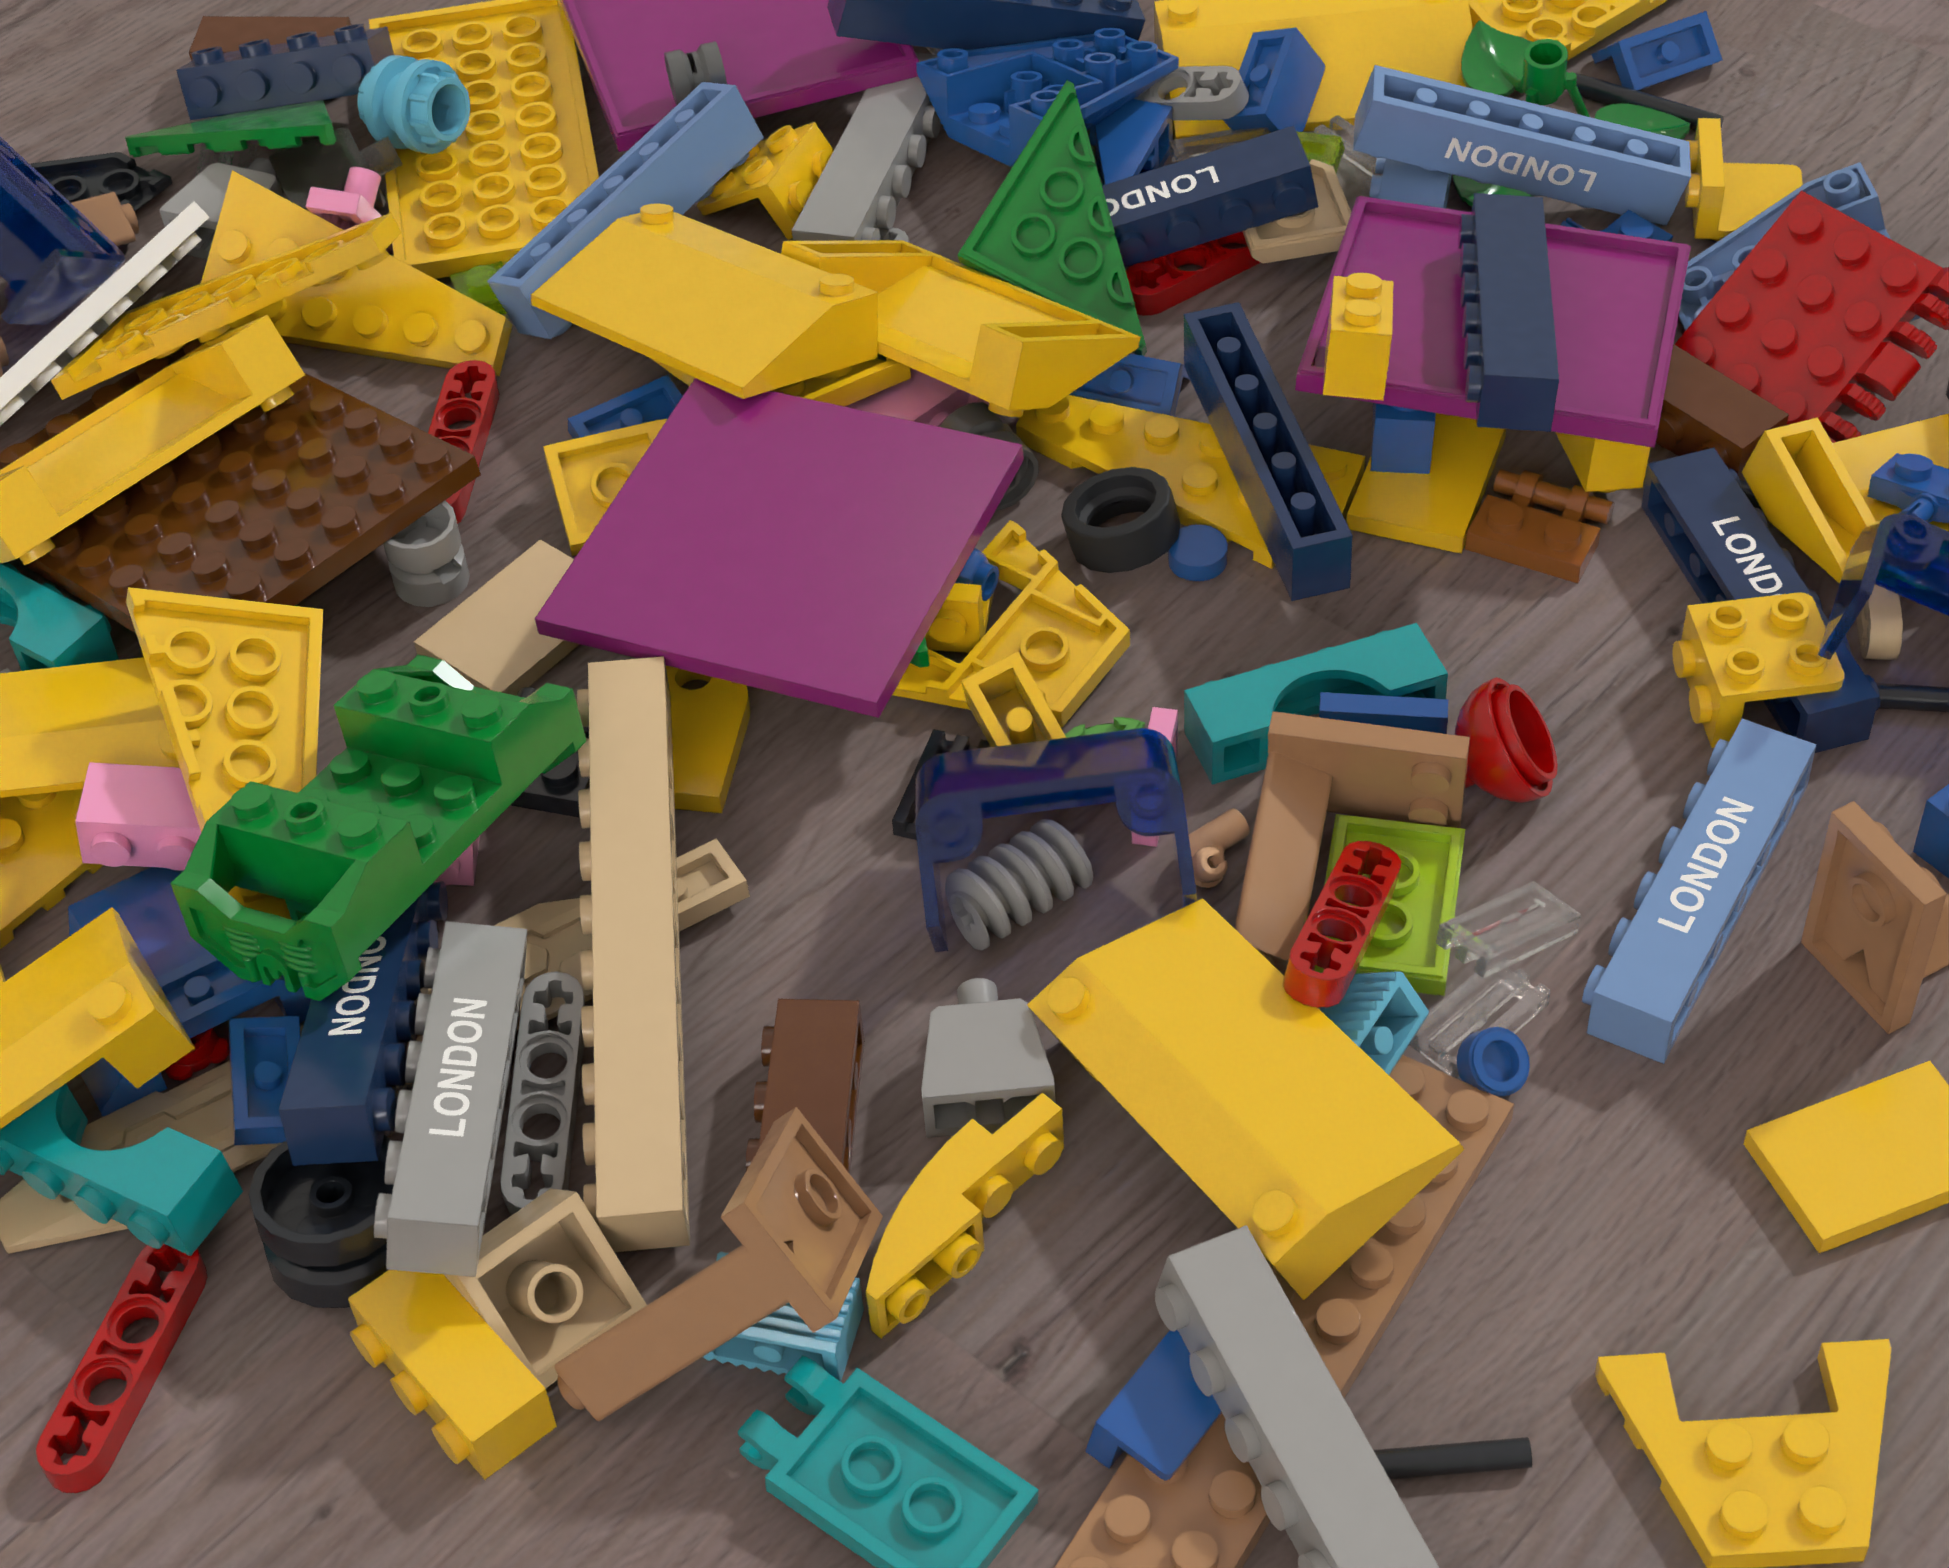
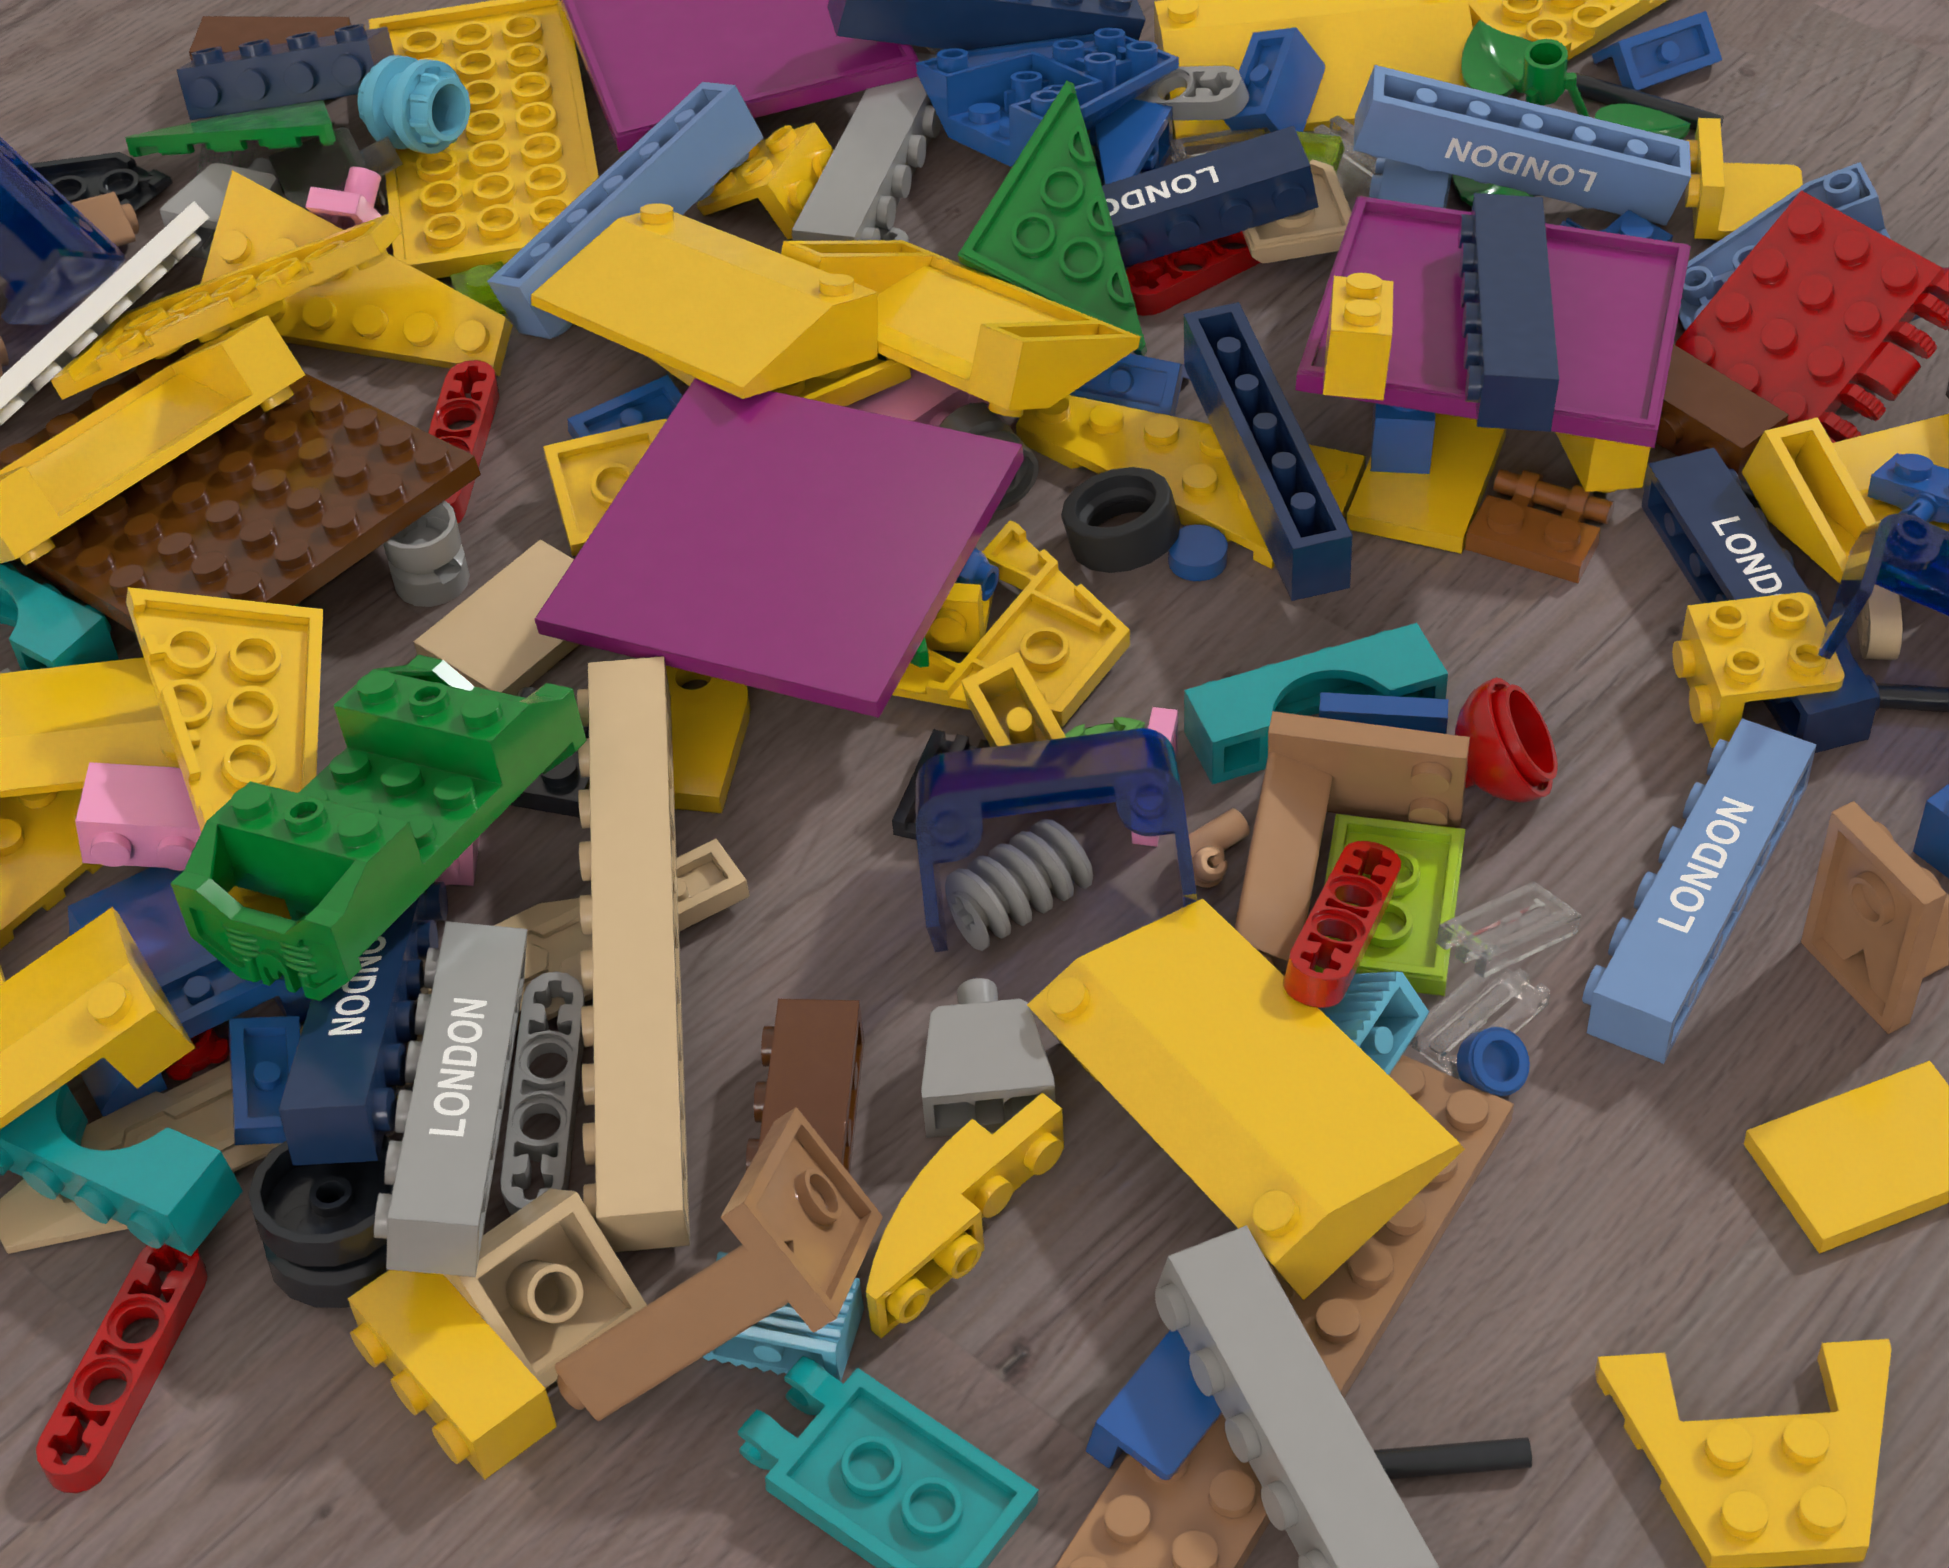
(690, 69): dark grey wheel -> none

